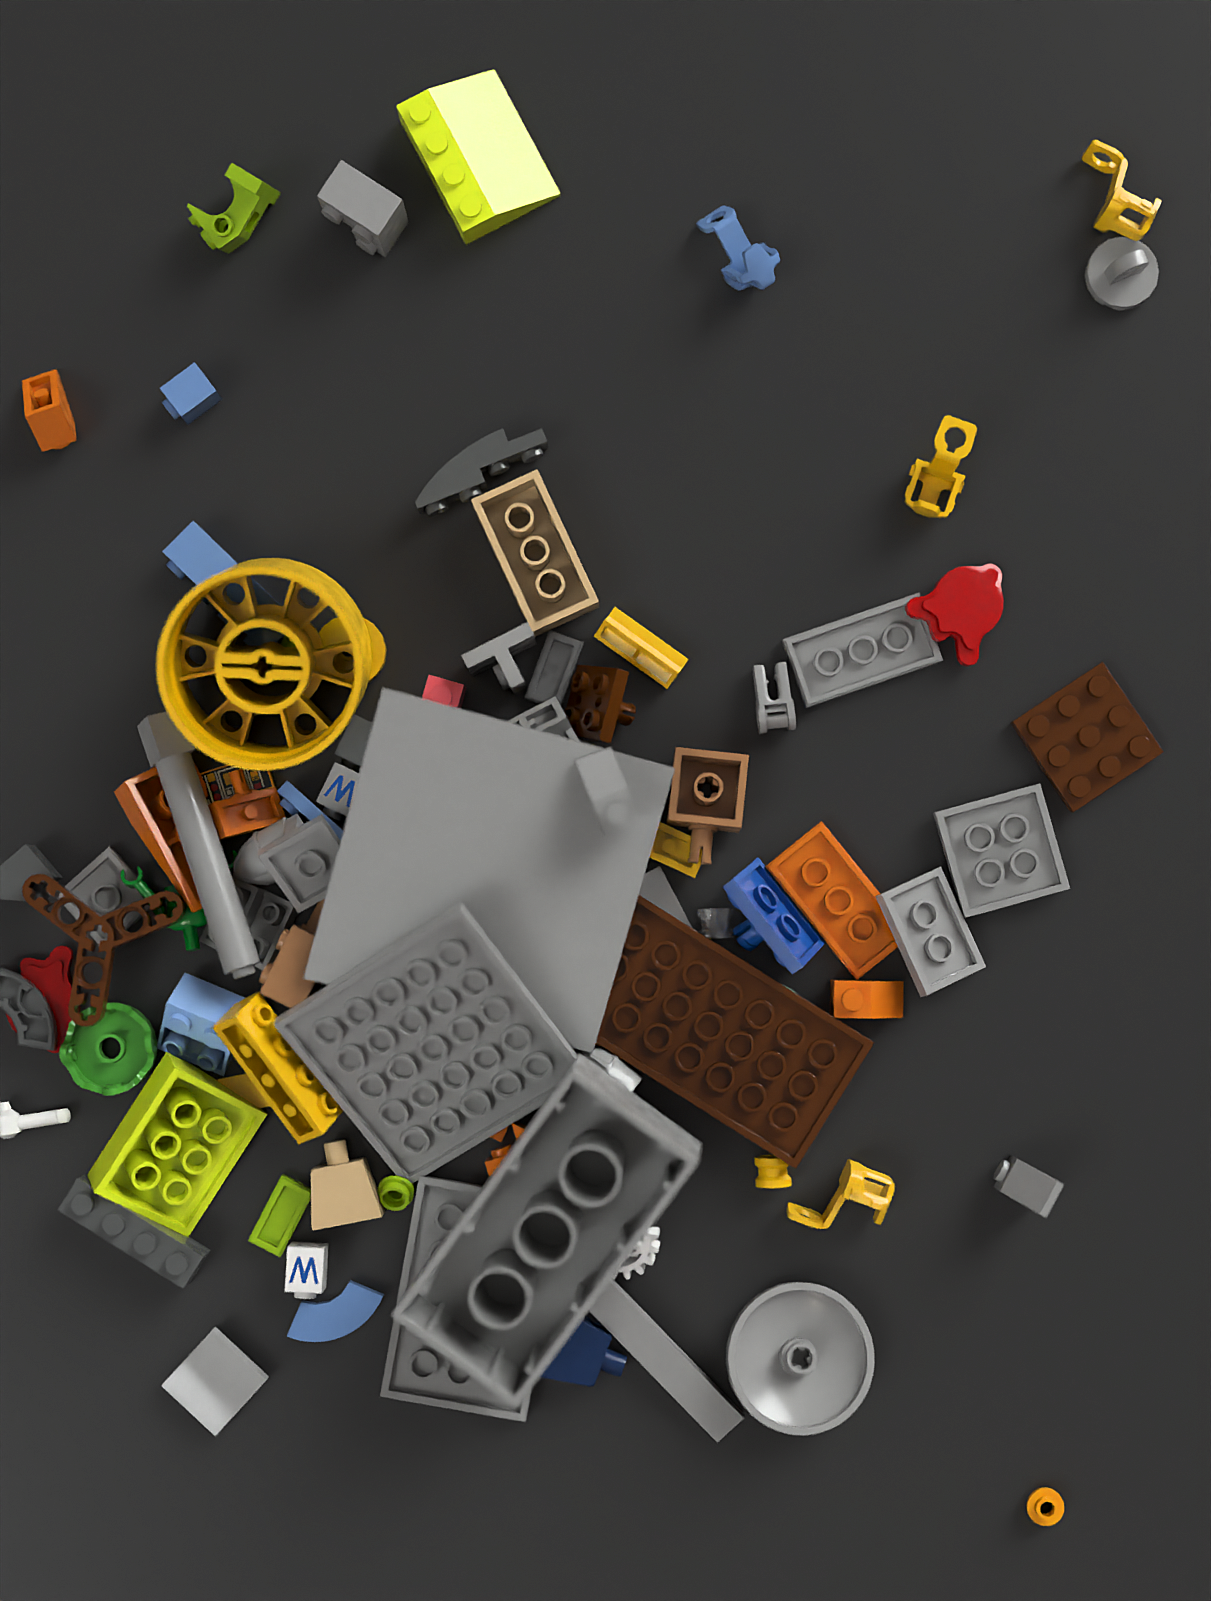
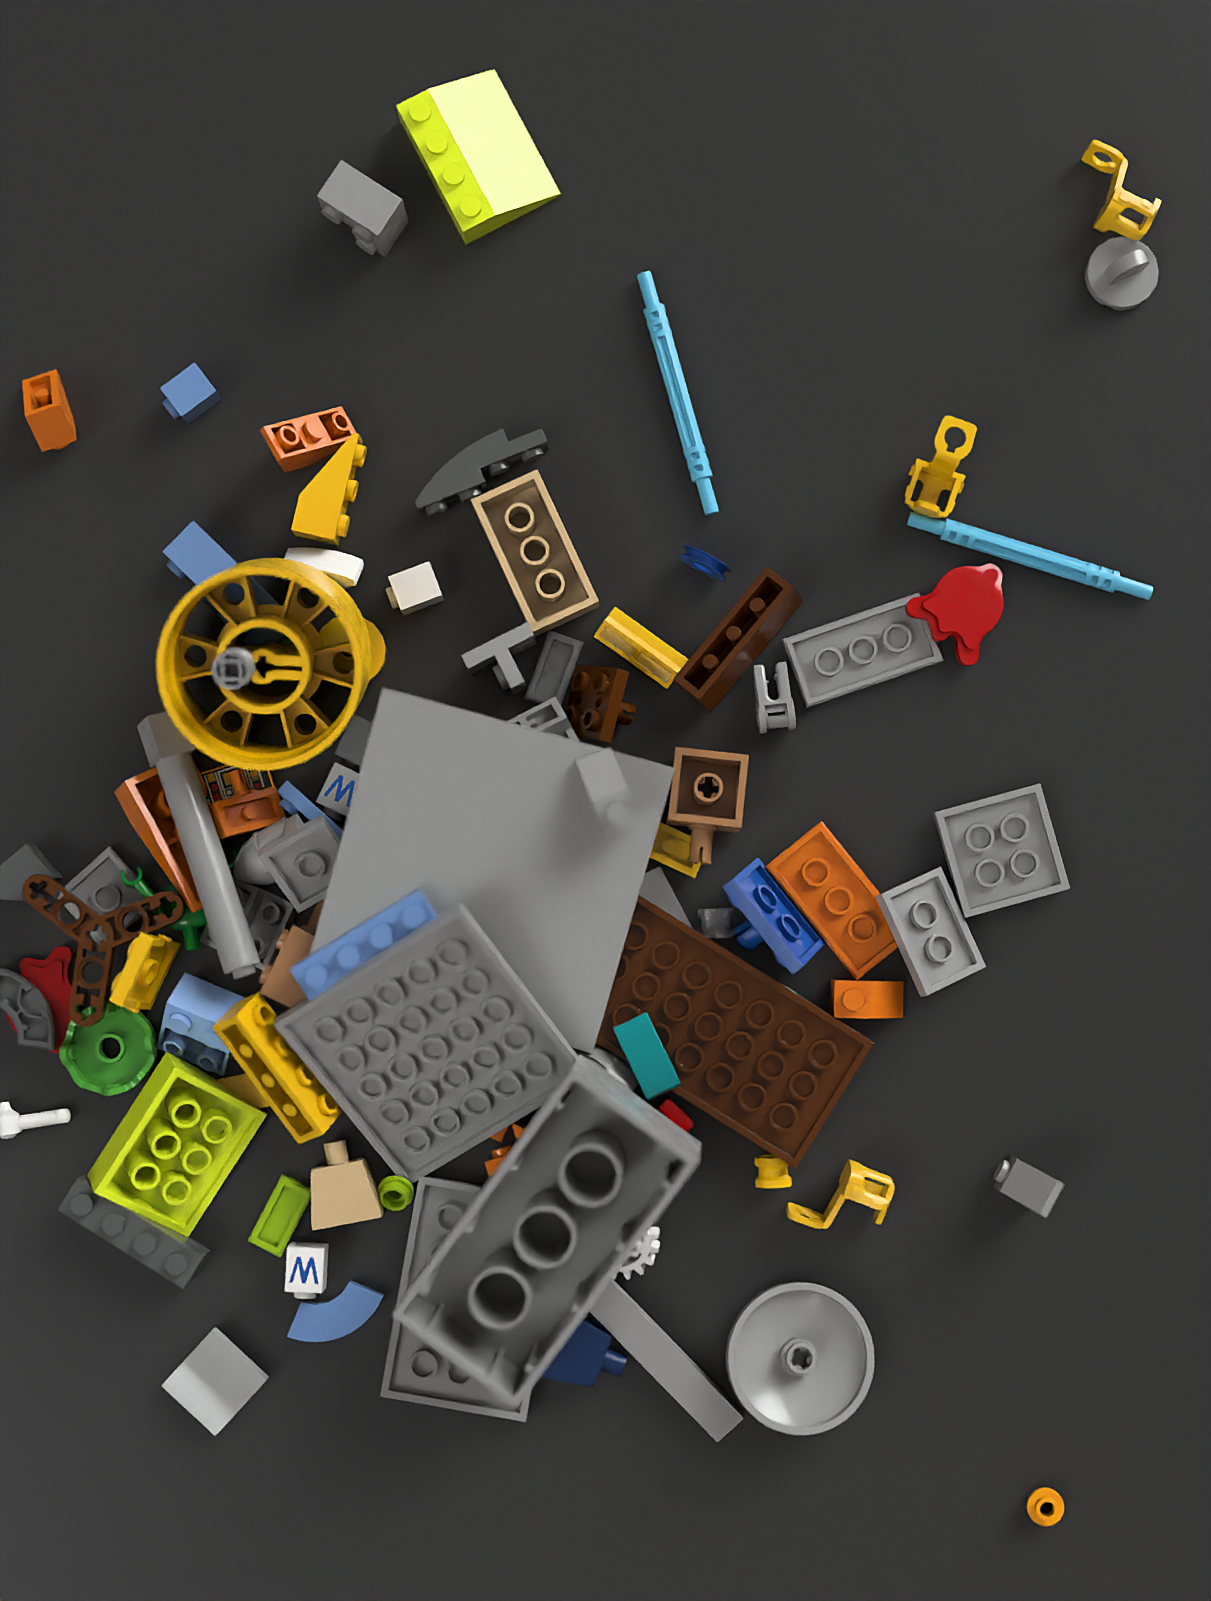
(144, 971): none -> yellow plate
(238, 222): lime tile -> none
(238, 663): none -> light grey wheel
(307, 438): none -> orange slope
(325, 499): none -> yellow slope
(339, 566): none -> white slope
(361, 943): none -> medium blue plate
(414, 589): none -> white brick
(444, 691): coral brick -> none
(647, 1056): none -> teal slope
(675, 1114): none -> red tile
(677, 392): none -> medium azure axle
(704, 562): none -> blue piece
(738, 639): none -> reddish brown brick
(748, 263): medium blue piece -> none
(1030, 555): none -> medium azure axle
(1086, 737): reddish brown plate -> none

